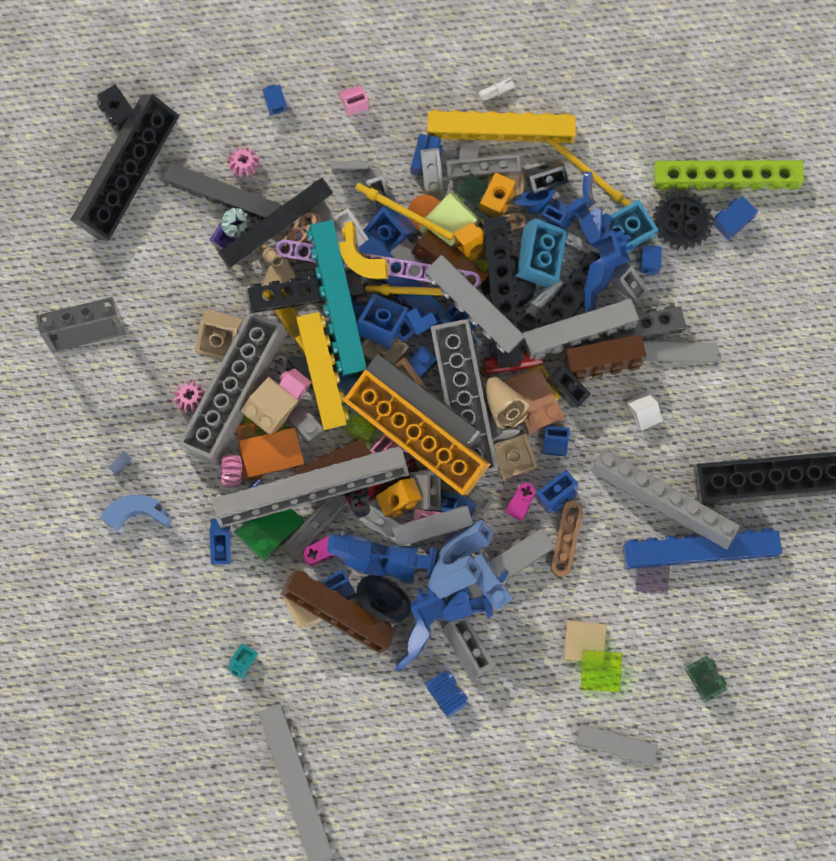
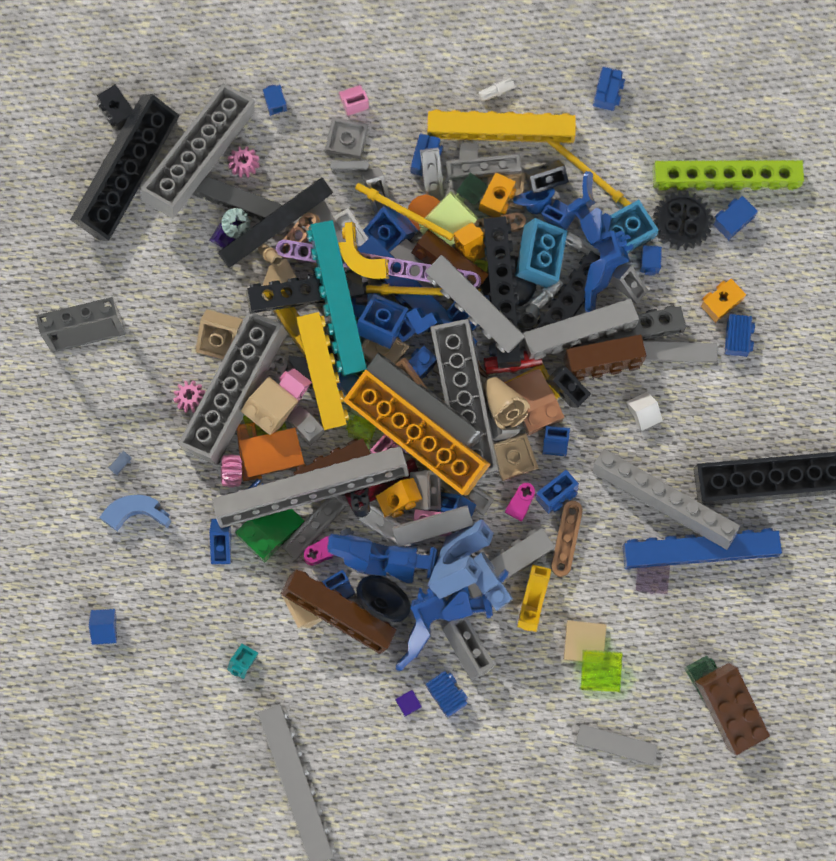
(103, 626): none -> blue piece
(197, 151): none -> light grey brick
(346, 138): none -> light grey tile
(408, 703): none -> dark purple tile
(533, 598): none -> yellow arch
(608, 89): none -> blue brick
(717, 309): none -> light orange brick
(732, 708): none -> reddish brown brick
(738, 335): none -> blue brick

